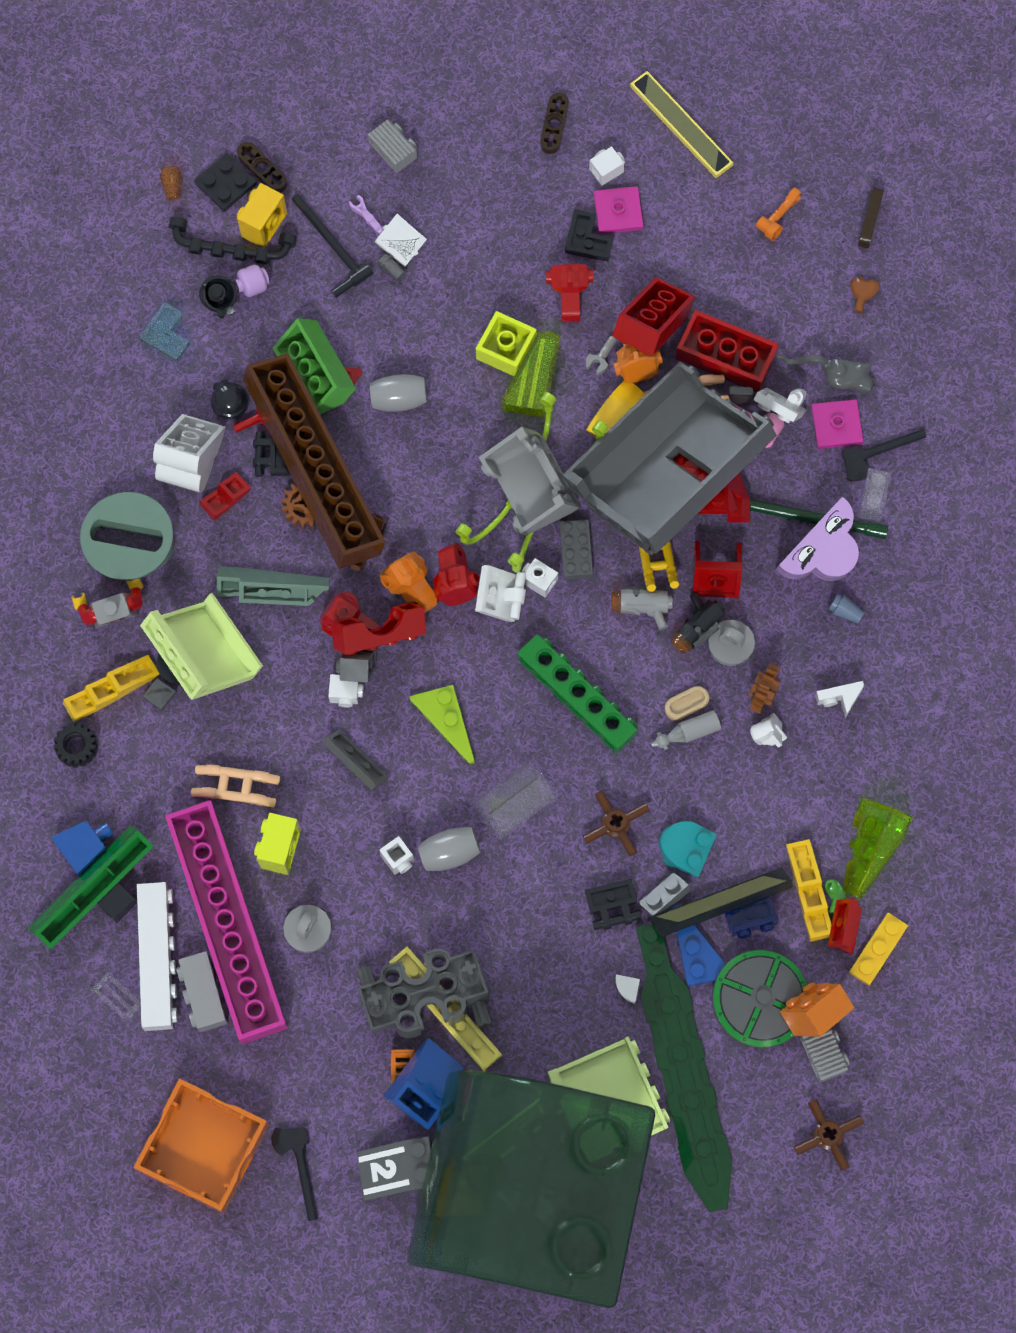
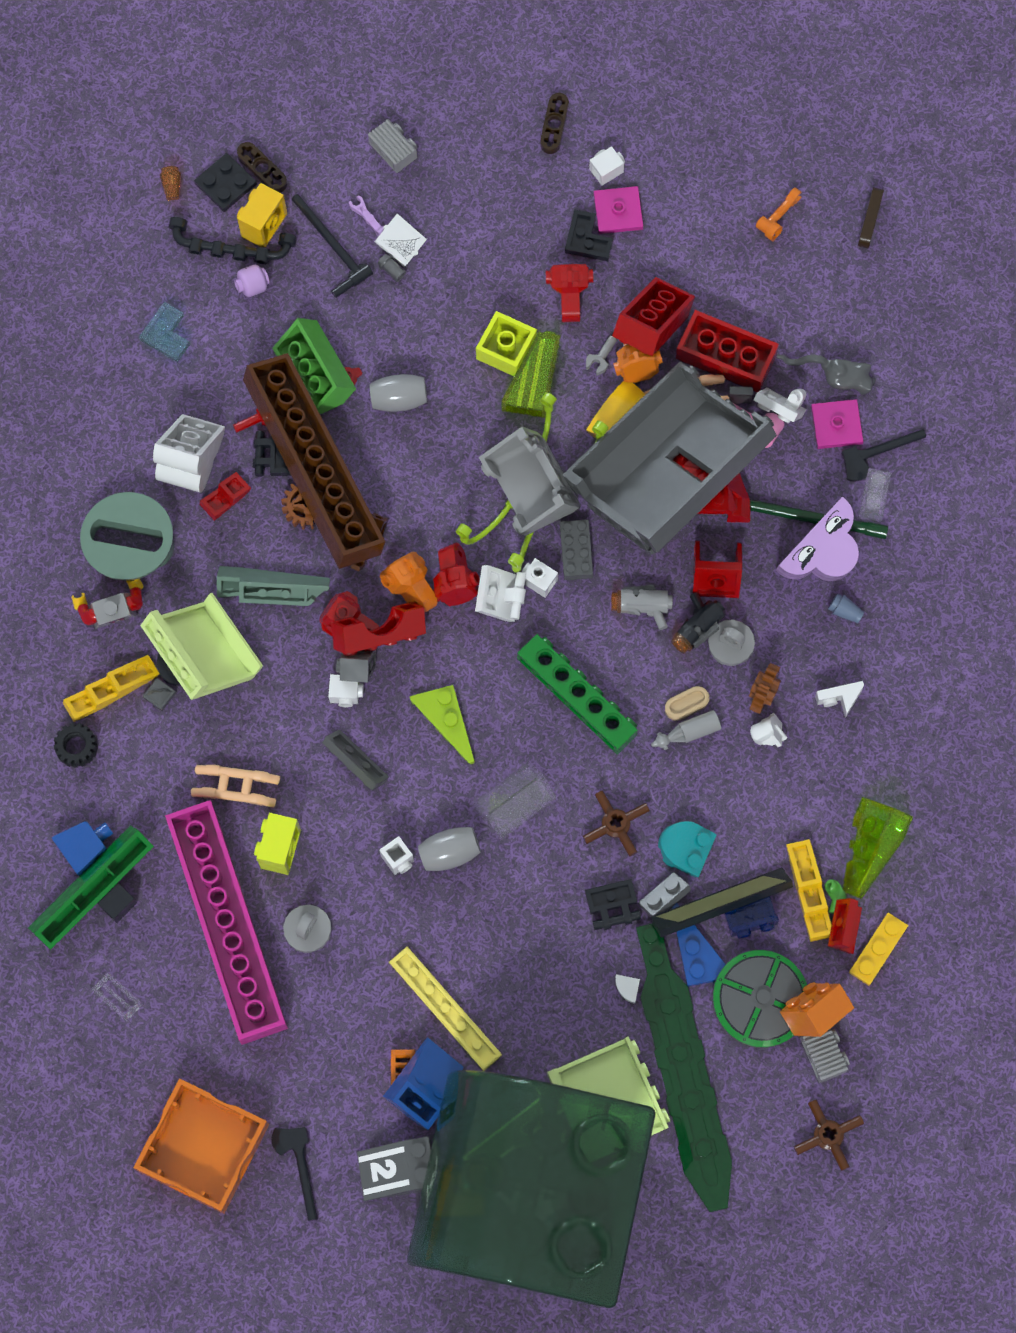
(155, 956): white brick -> none
(201, 992): light grey brick -> none
(214, 288): black hat -> none
(229, 399): black hat -> none
(467, 991): dark grey gear -> none
(668, 564): yellow piece -> none
(681, 124): tile -> none
(863, 291): dark orange rock -> none

